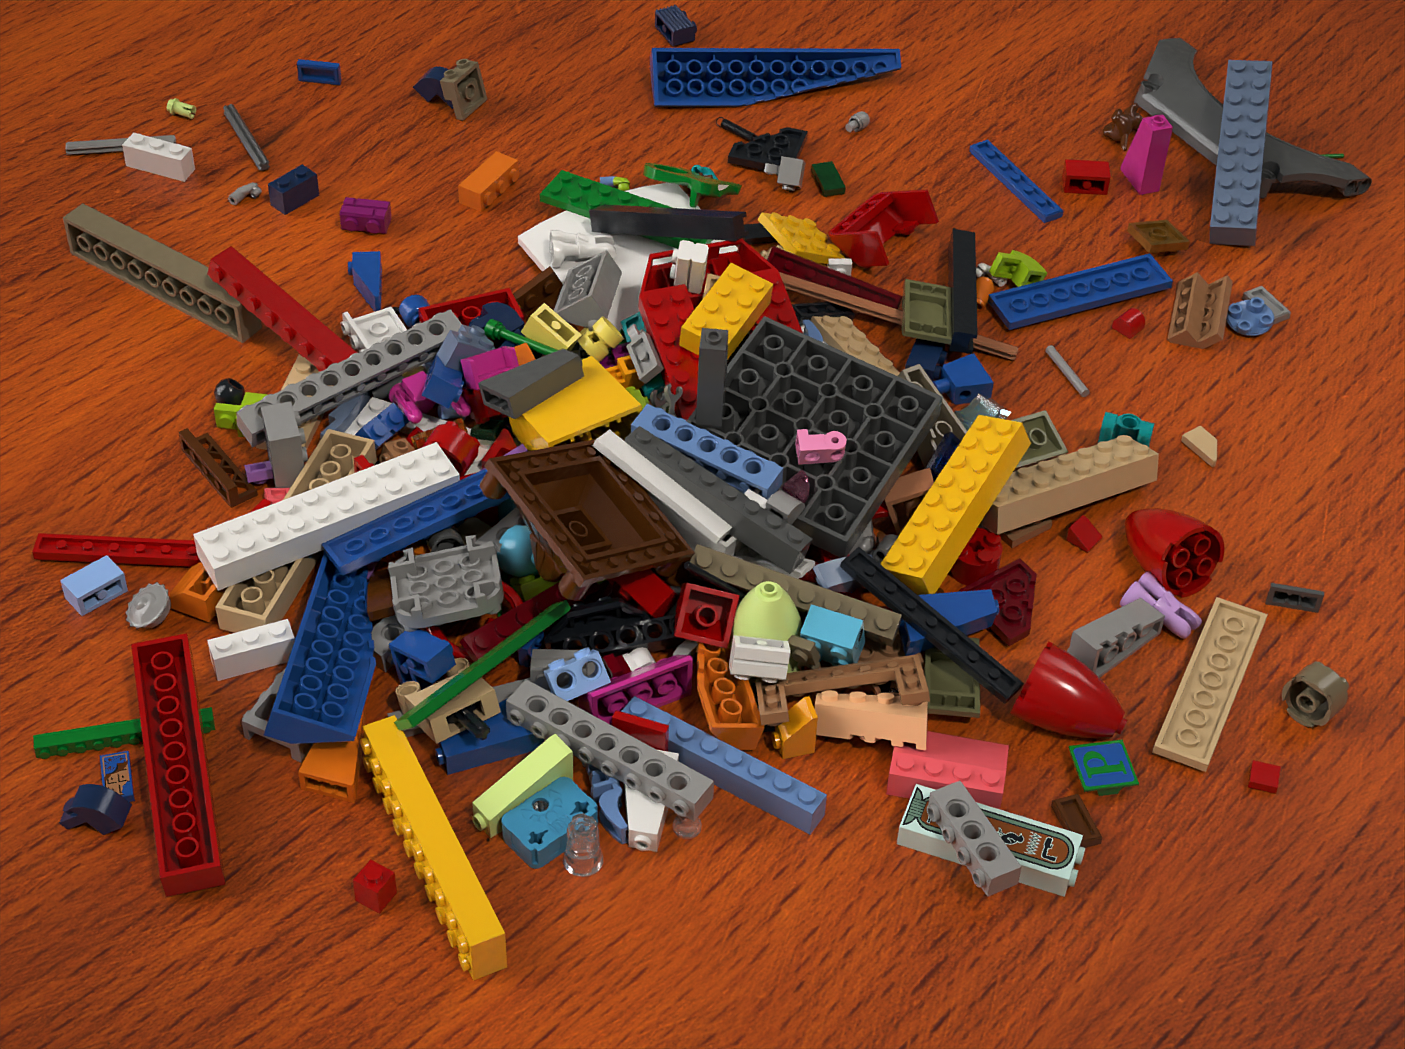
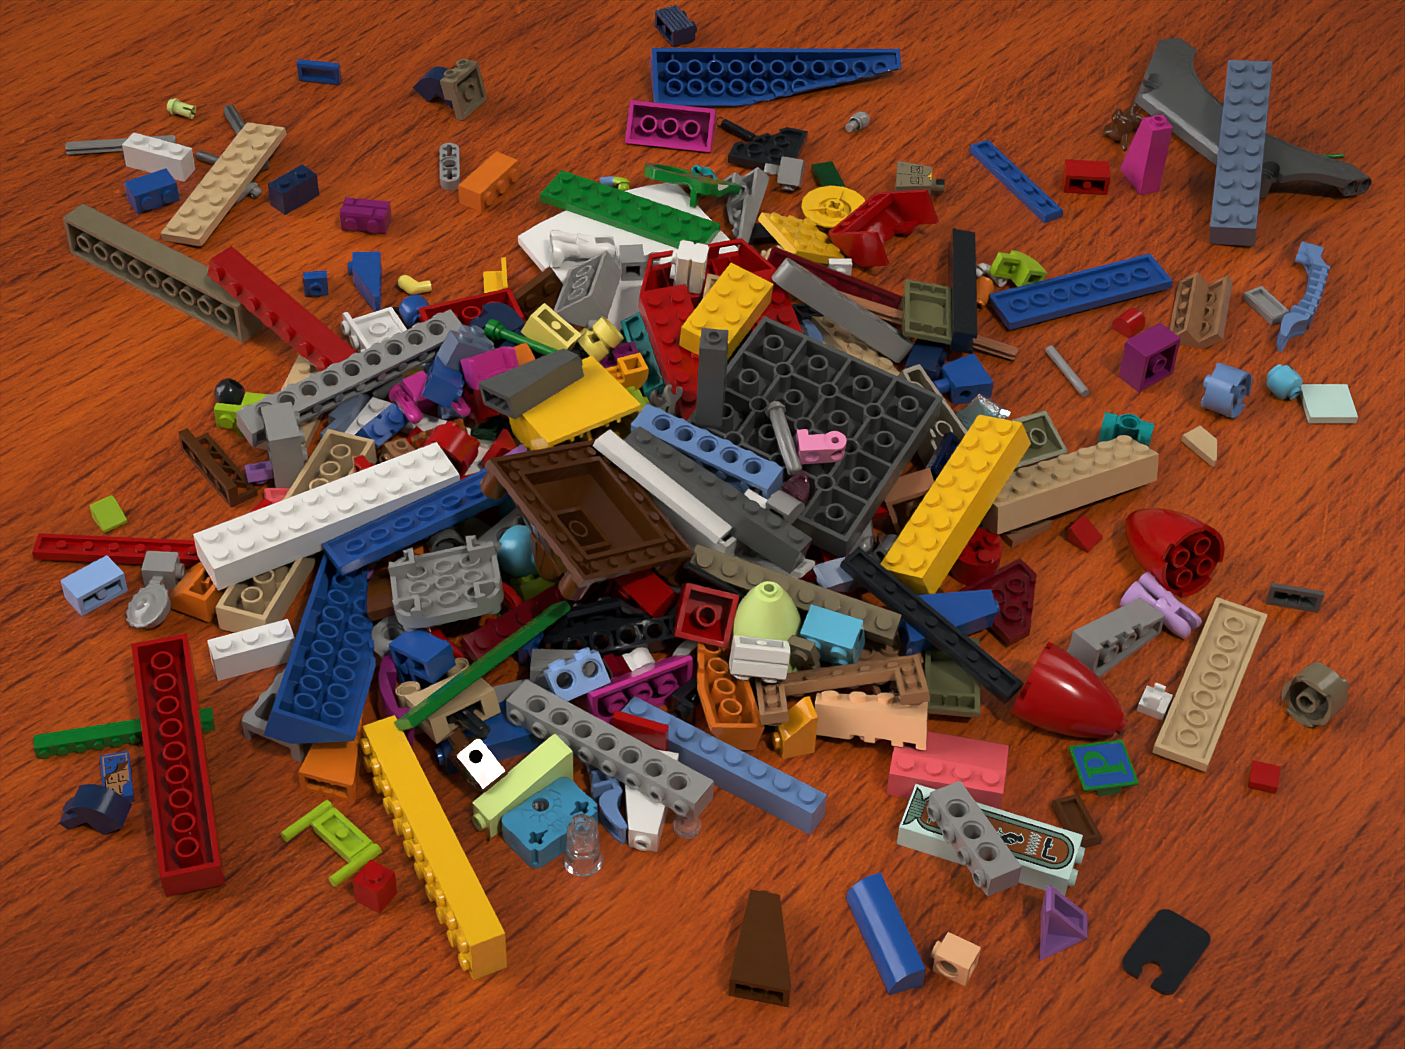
(107, 514): none -> lime slope
(151, 191): none -> blue brick
(162, 568): none -> light grey brick
(206, 157): none -> flat silver pin
(223, 184): none -> tan plate
(315, 283): none -> blue bracket
(340, 836): none -> lime plate
(385, 698): none -> magenta slope
(413, 287): none -> light yellow arm
(446, 172): none -> light grey beam
(482, 769): none -> torso
(496, 279): none -> yellow panel
(633, 262): none -> light grey brick
(643, 354): light grey plate -> none
(668, 222): black tile -> none
(671, 126): none -> dark pink slope
(685, 701): none -> black bracket
(745, 207): none -> light grey wedge
(761, 957): none -> reddish brown slope
(775, 412): none -> light grey axle
(830, 205): none -> yellow piece
(842, 310): none -> light grey beam
(885, 934): none -> blue brick
(916, 177): none -> dark tan torso
(955, 958): none -> light nougat brick
(1061, 923): none -> medium lavender slope
(1149, 357): none -> magenta brick
(1155, 701): none -> white tile
(1158, 236): pearl gold plate -> none
(1170, 944): none -> black piece
(1226, 390): none -> medium blue brick
(1250, 317): medium blue dish -> none
(1284, 382): none -> medium azure head
(1303, 314): none -> medium blue piece
(1328, 403): none -> light aqua tile

